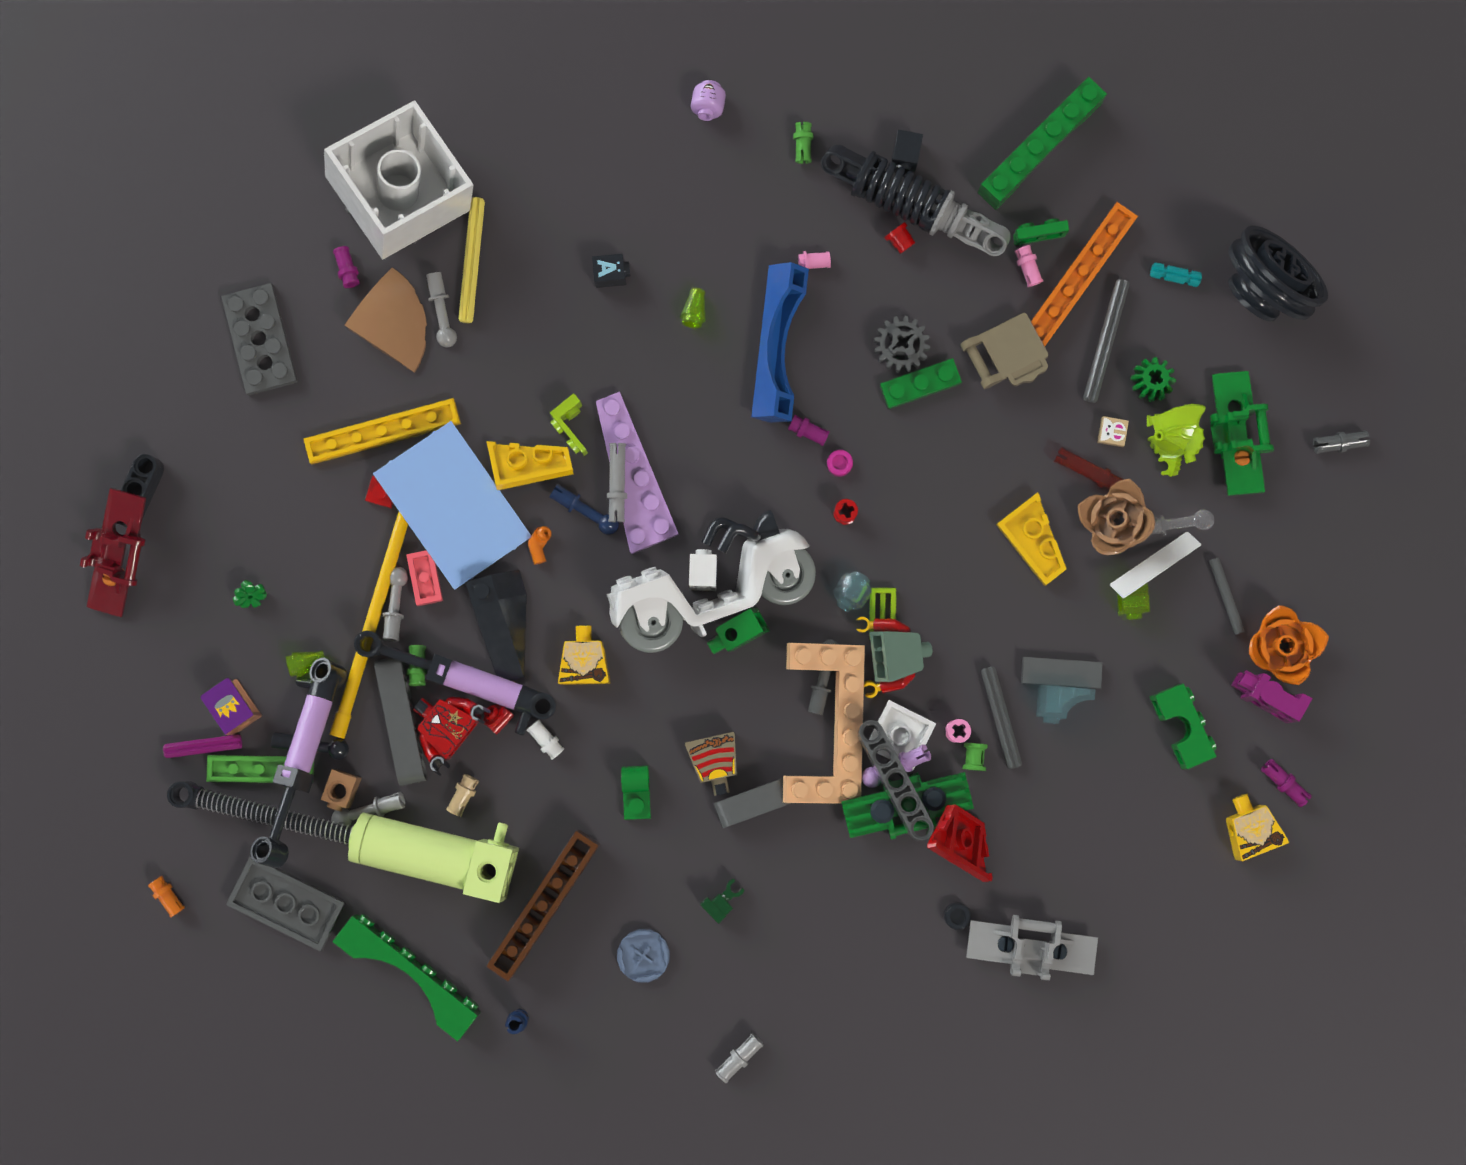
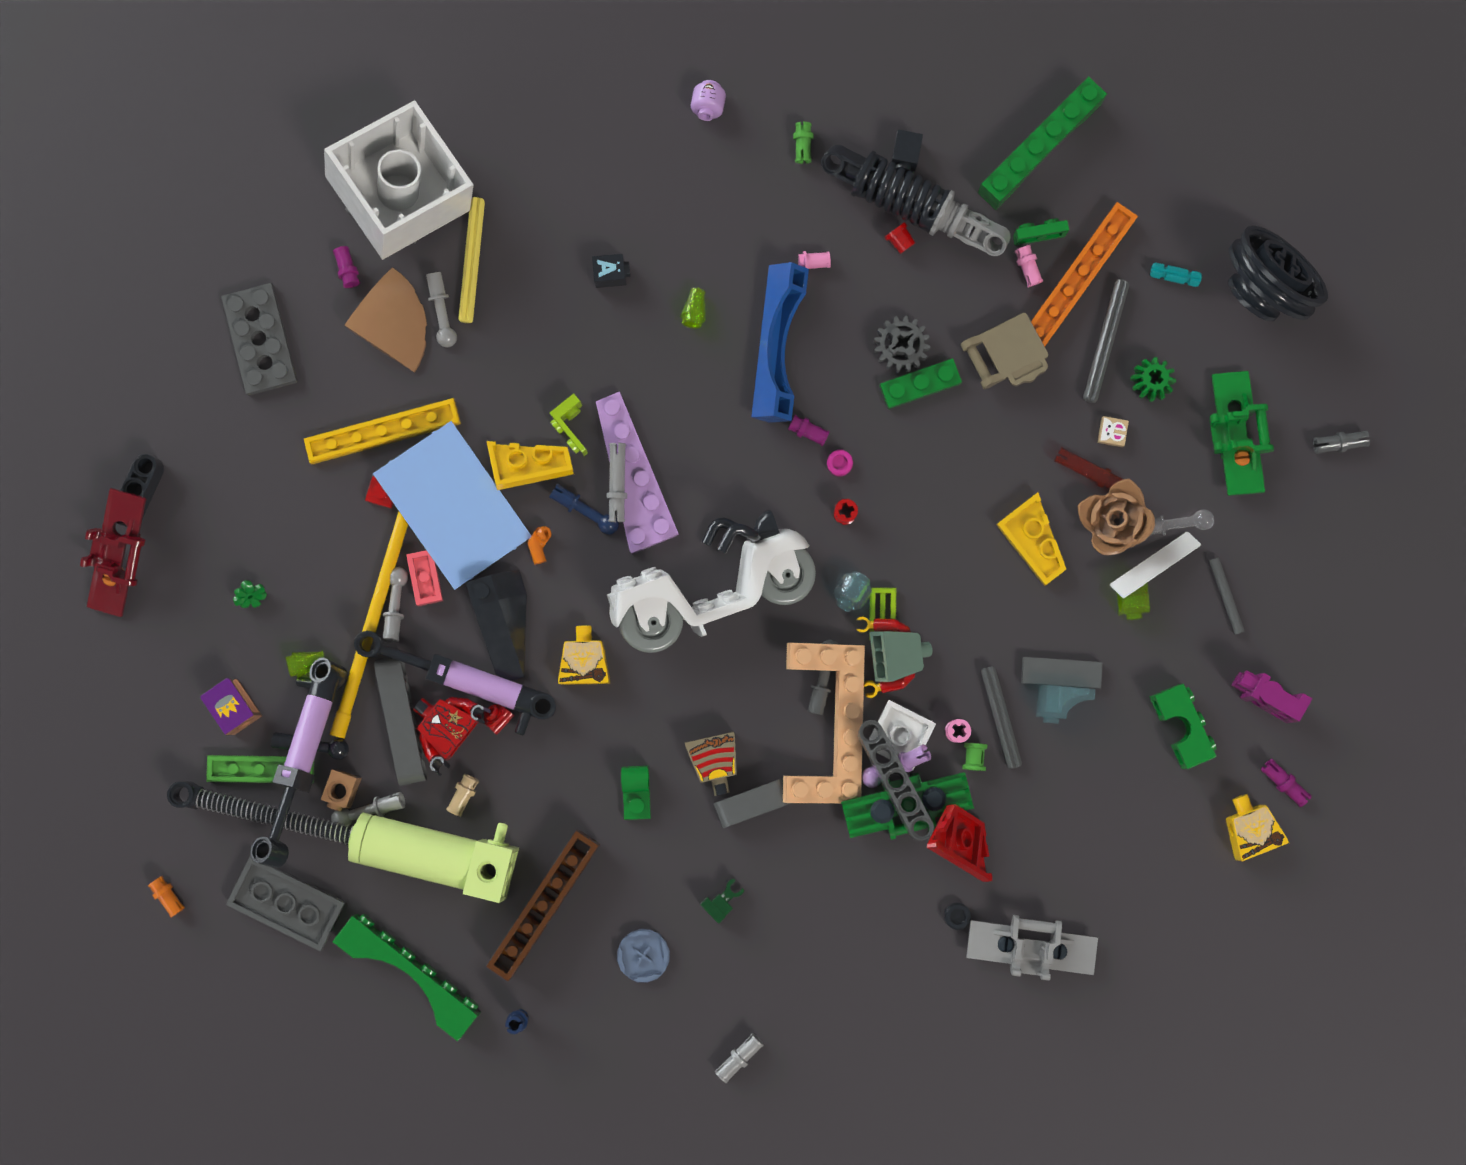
(202, 746): magenta axle -> none
(416, 674): bright green pin -> none
(545, 739): white pin -> none
(703, 571): white brick -> none
(748, 627): green torso -> none
(1177, 435): lime helmet -> none
(1304, 640): orange brick -> none

